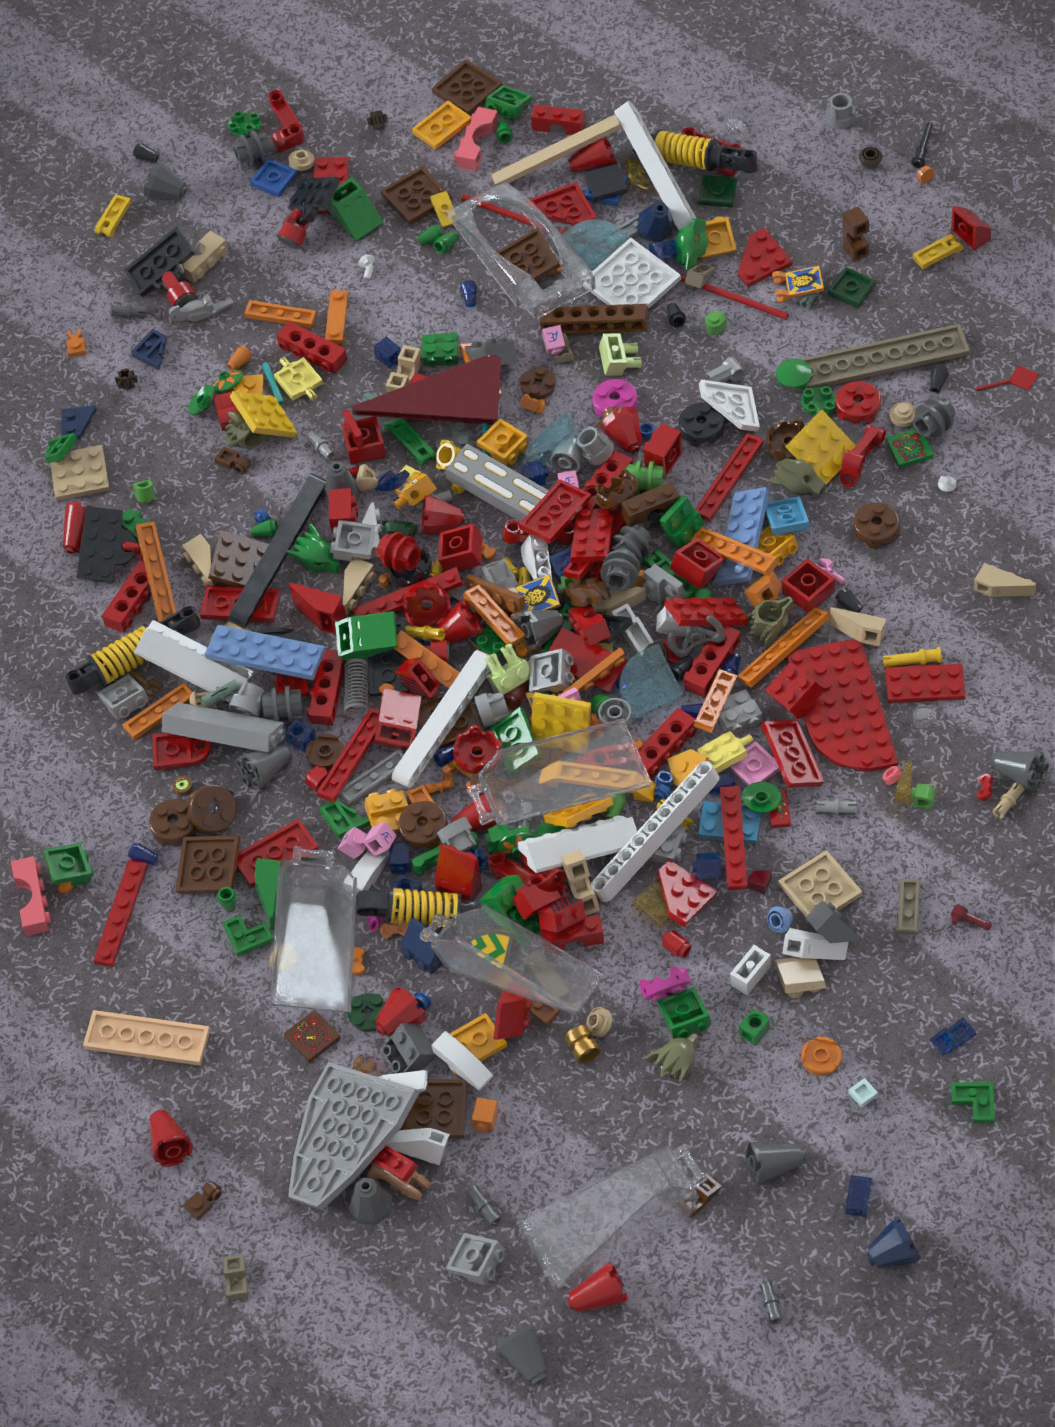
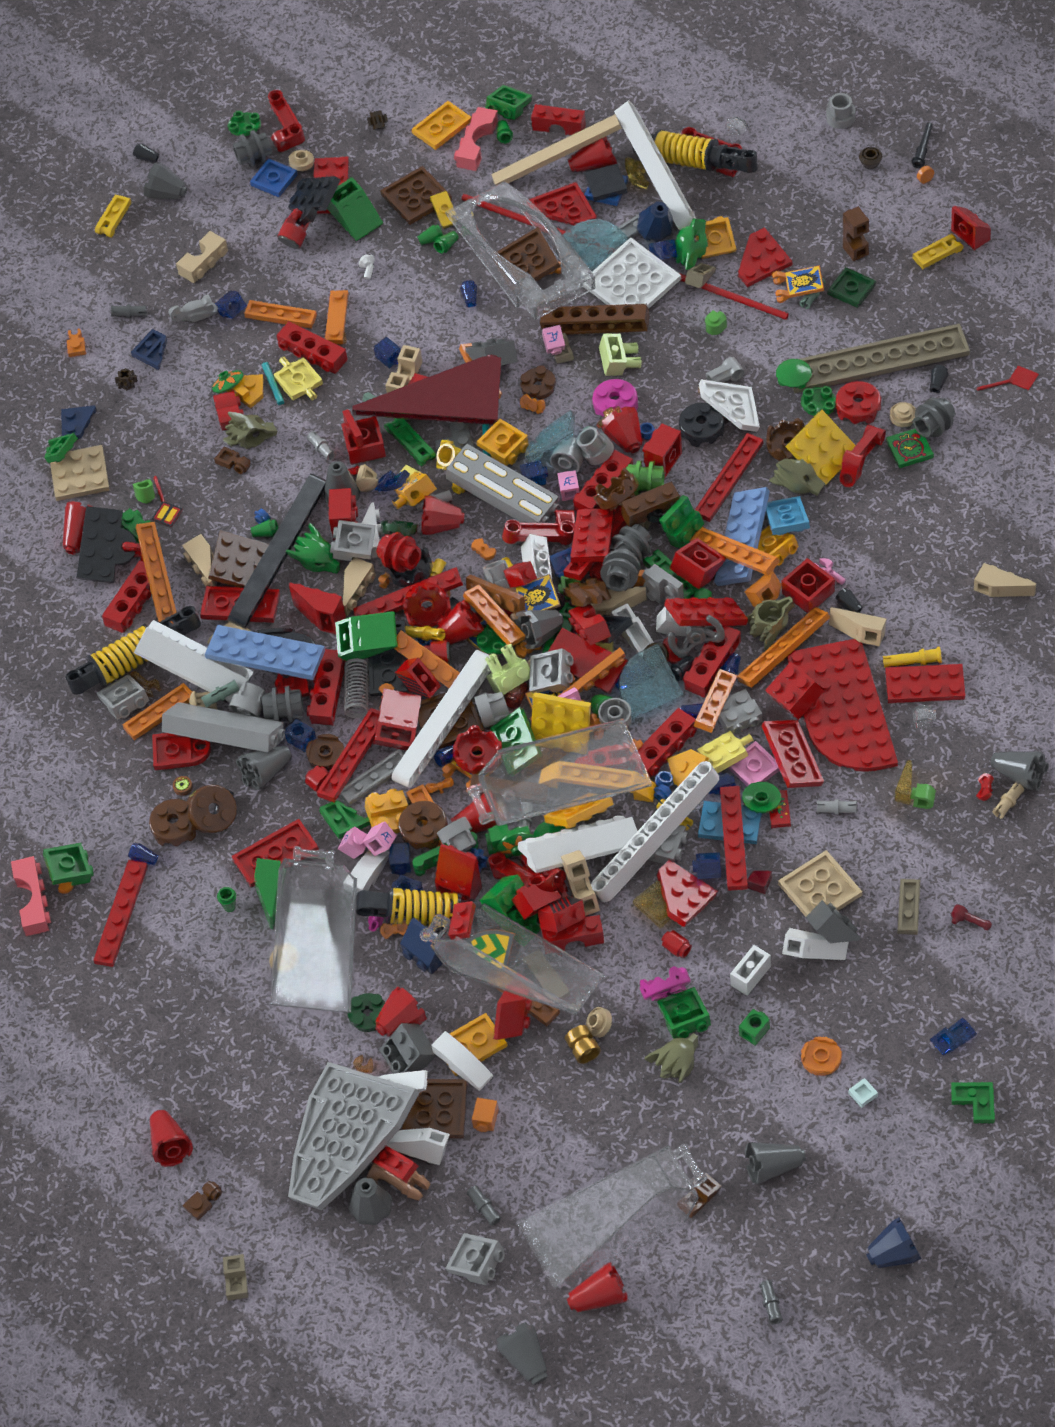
(146, 1037): light nougat plate -> none
(163, 269): black plate -> none
(166, 513): none -> piece
(201, 400): green dish -> none
(207, 864): reddish brown plate -> none
(237, 304): none -> clear blue brick
(239, 358): orange cone -> none
(246, 940): green plate -> none
(263, 414): yellow plate -> none
(312, 1036): reddish brown tile -> none
(358, 967): orange piece -> none
(423, 1000): blue plate -> none
(440, 349): green plate -> none
(460, 548): red brick -> none
(462, 920): none -> red plate
(466, 87): reddish brown plate -> none
(520, 574): none -> red brick
(554, 511): red plate -> none
(619, 803): bright green cone -> none
(675, 315): black cone -> none
(717, 191): dark green tile -> none
(779, 919): medium blue cone -> none
(799, 975): tan slope -> none
(858, 1196): clear blue slope -> none
(872, 533): reddish brown plate -> none
(892, 775): coral tile -> none
(947, 483): white plate -> none

